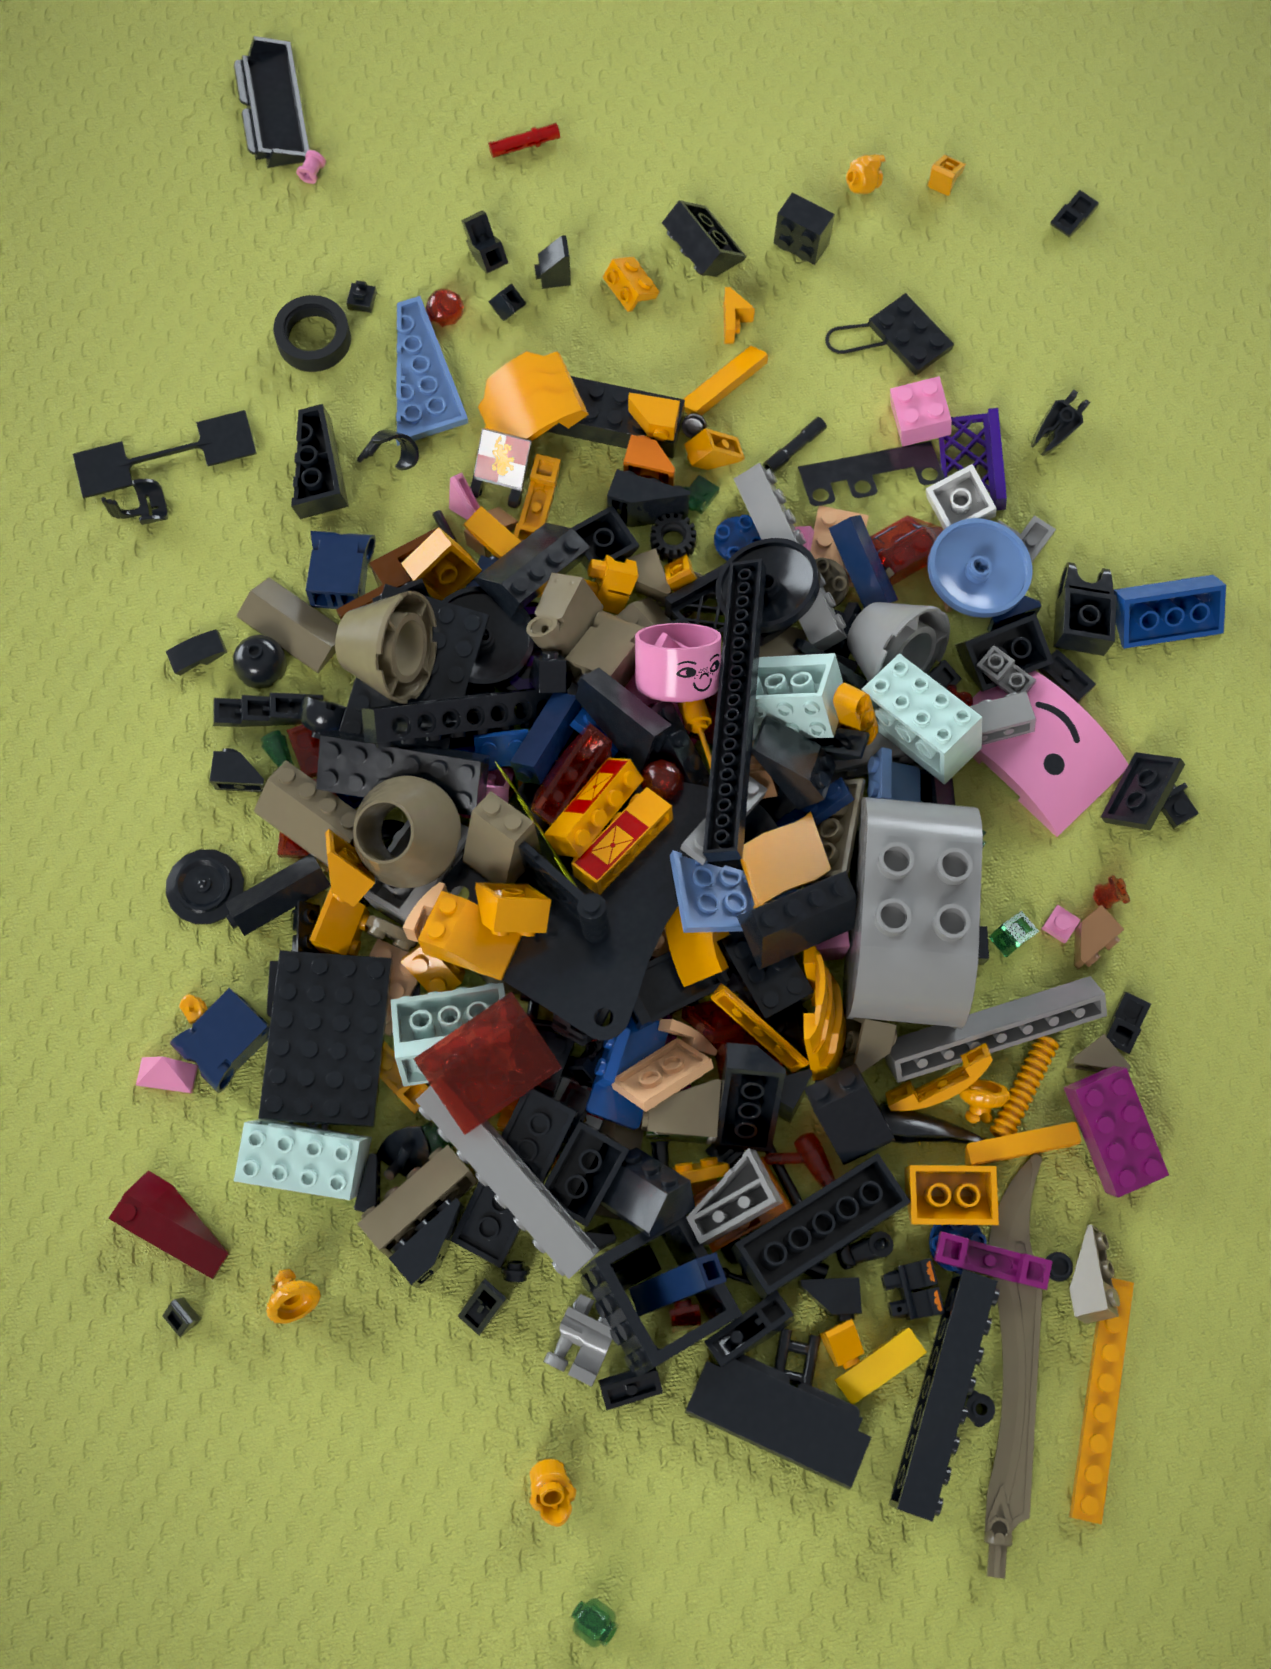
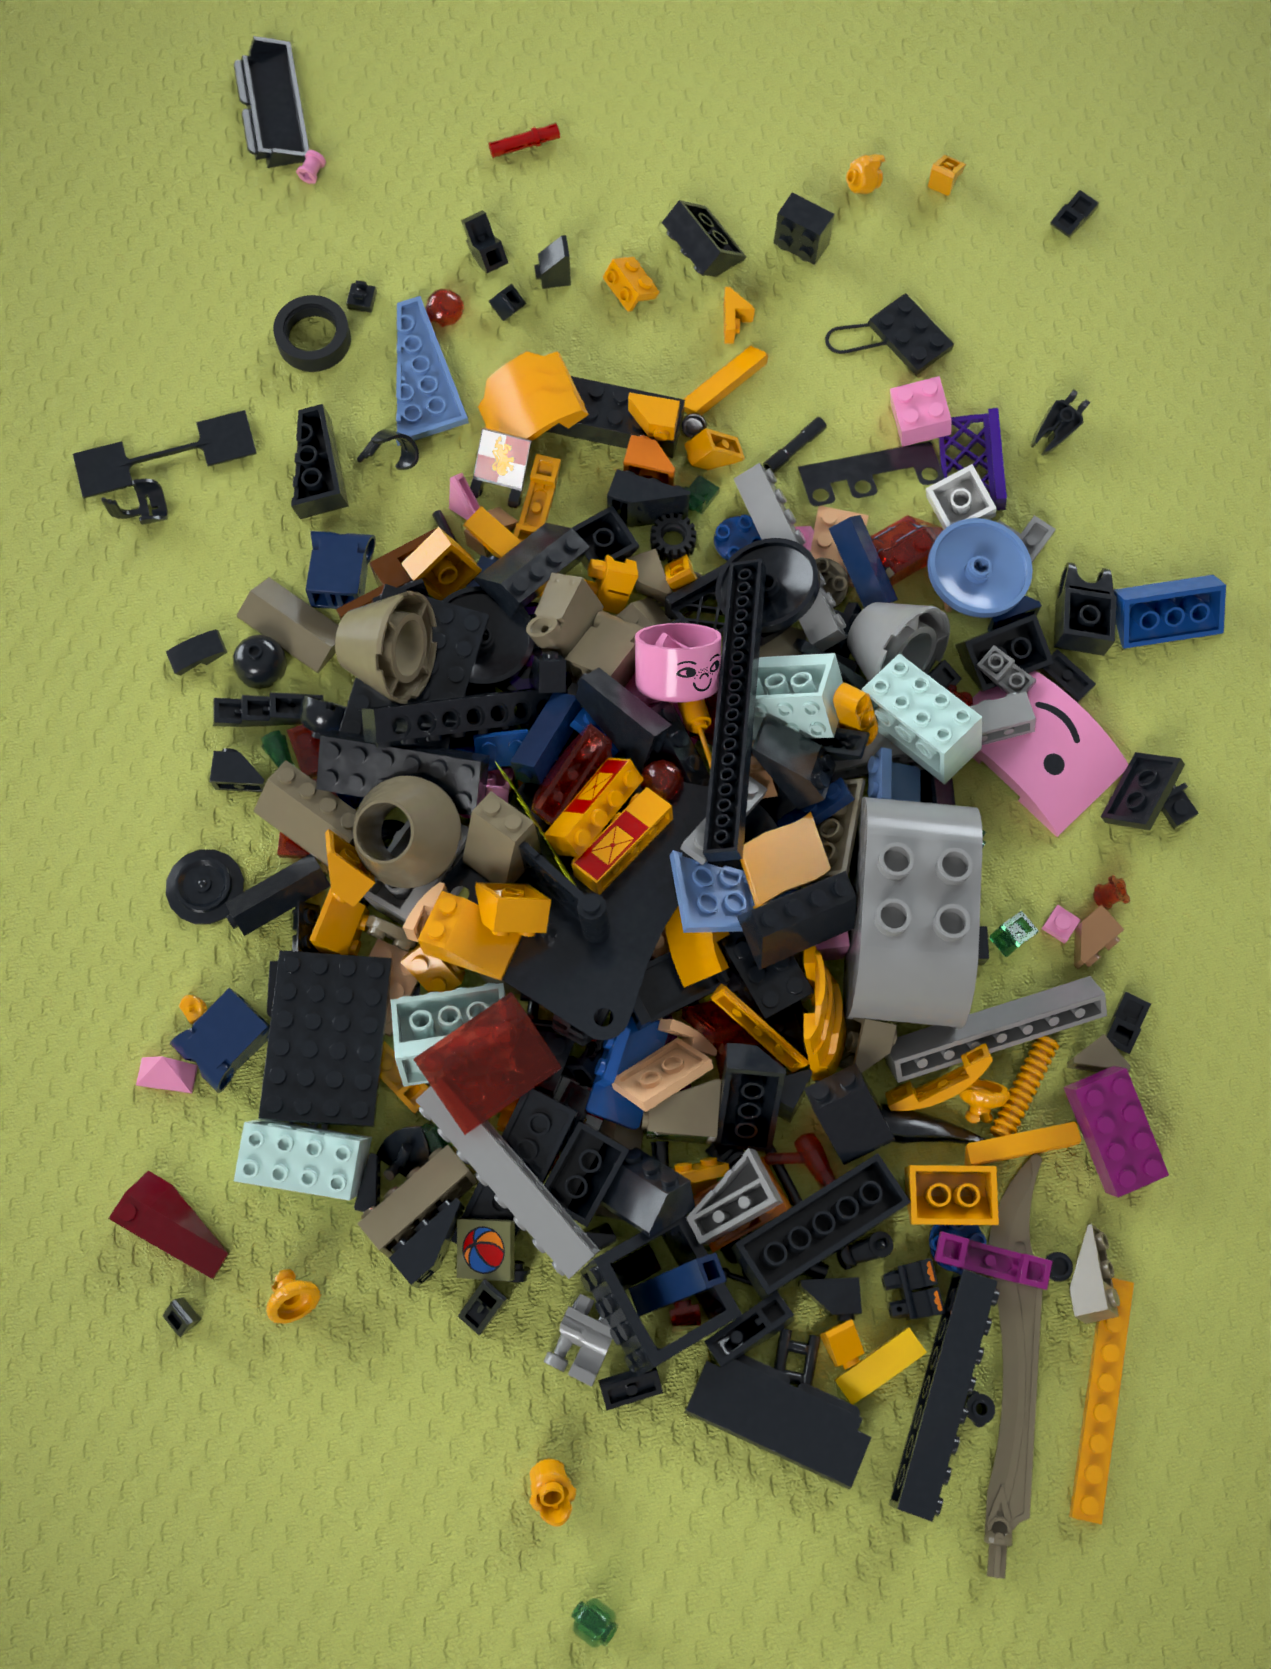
(485, 1249): none -> tile

